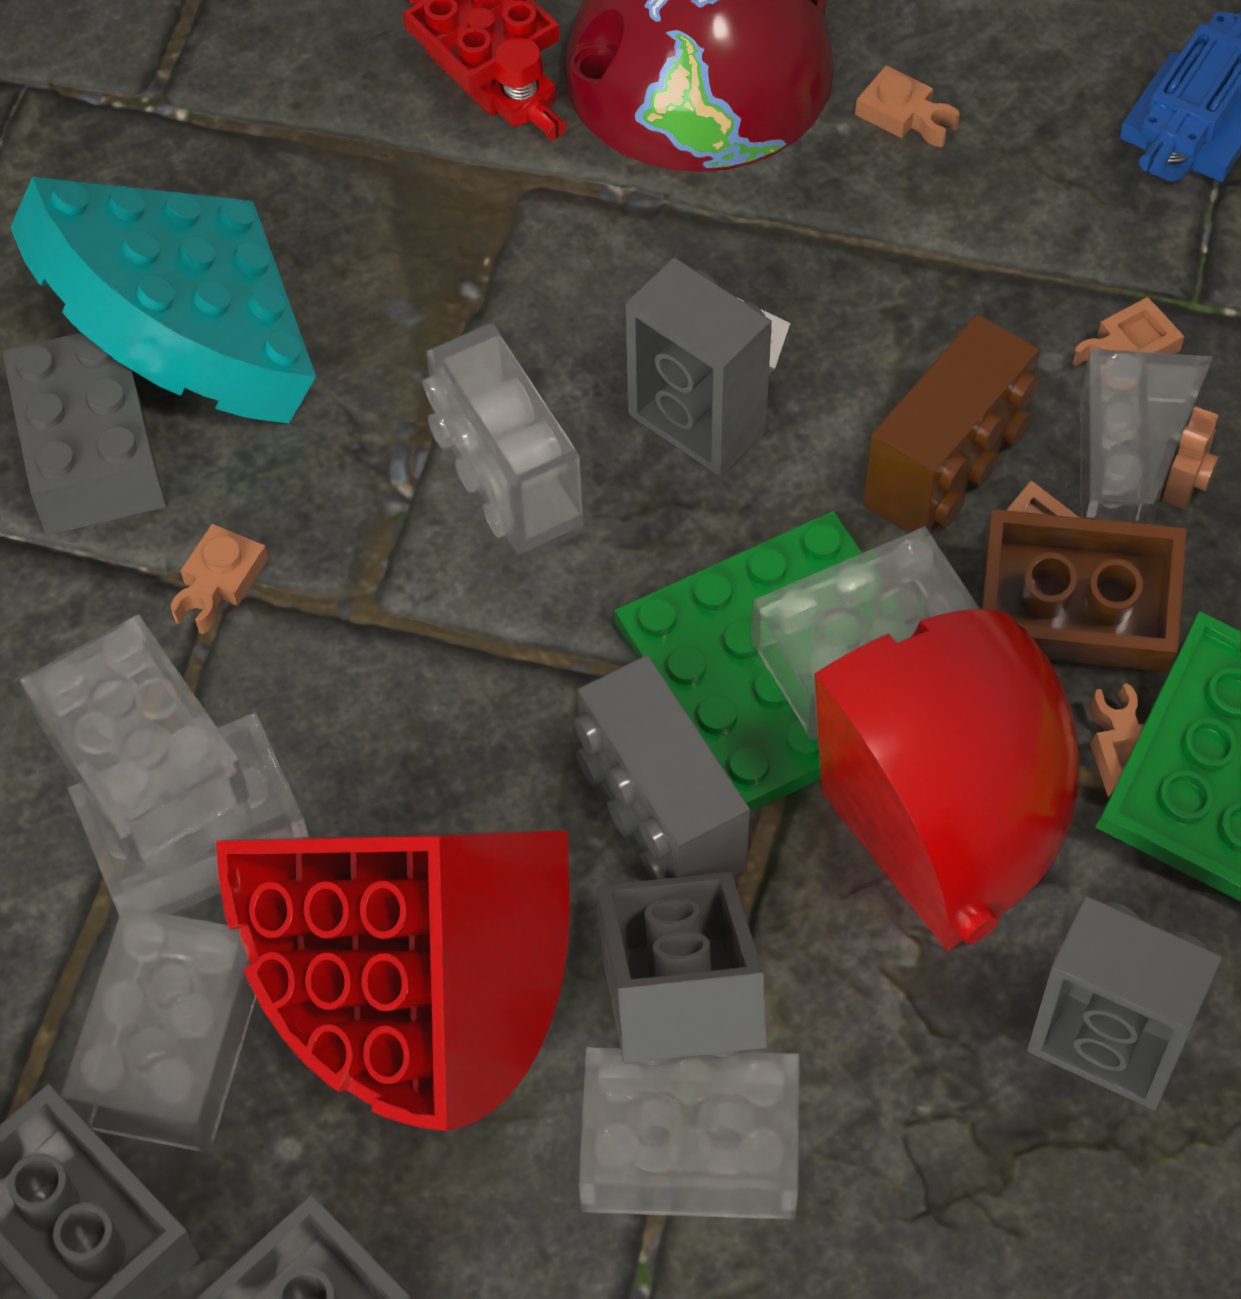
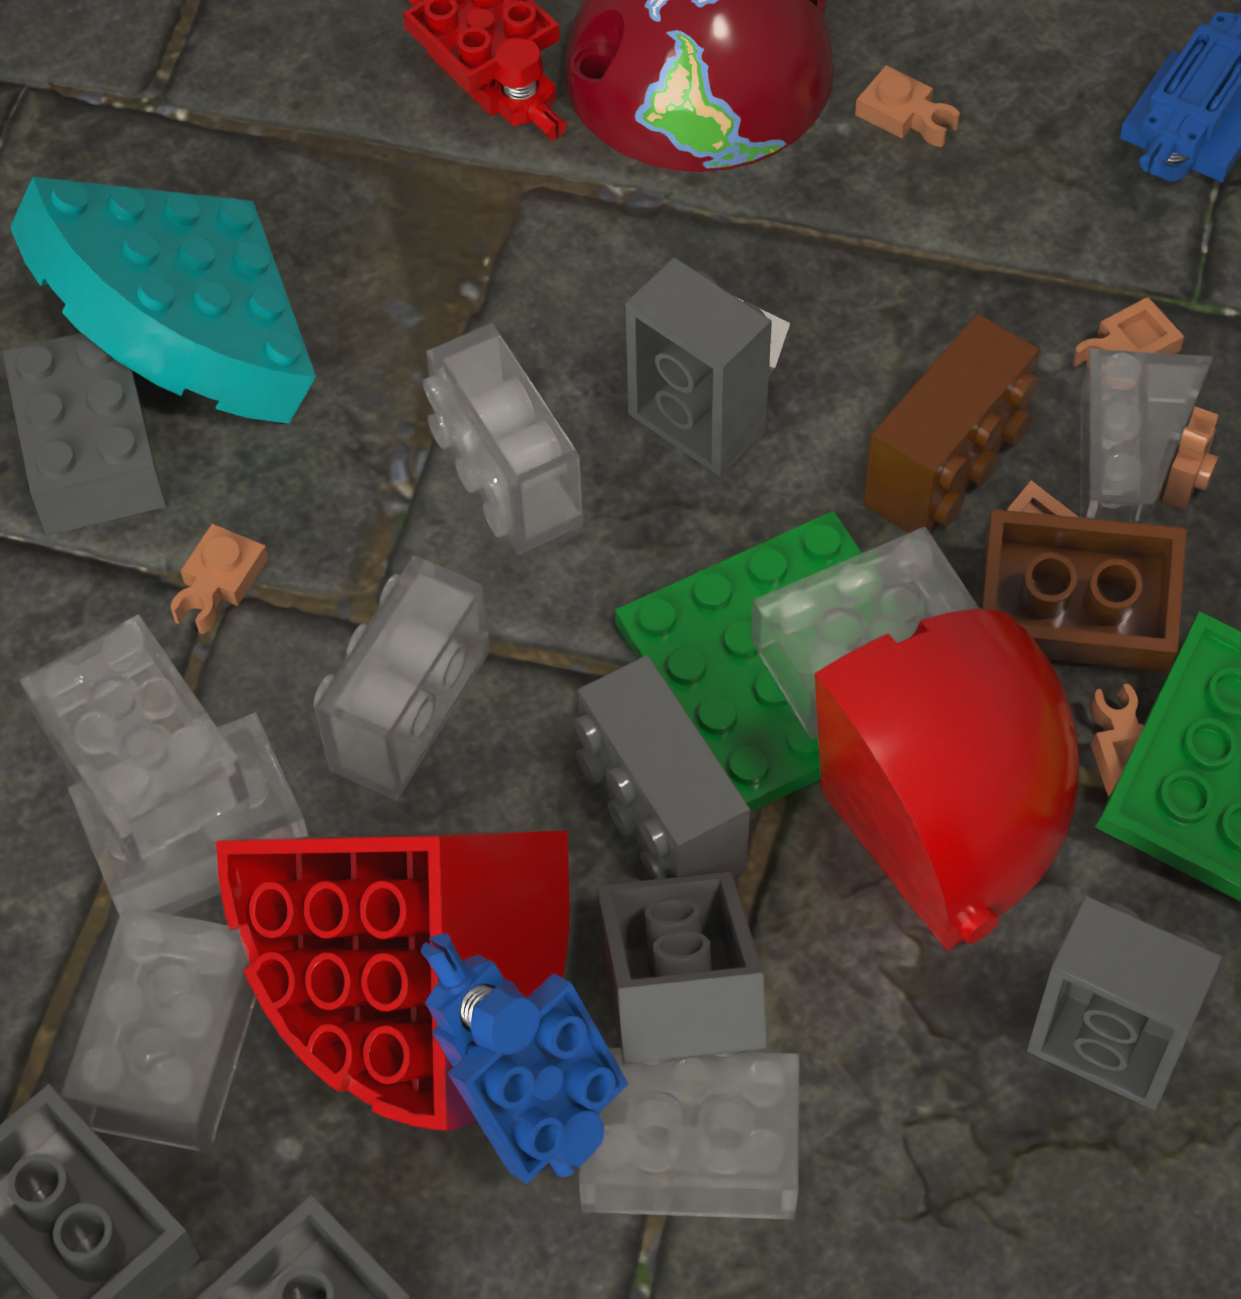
(402, 676): none -> clear brick
(522, 1063): none -> blue piece

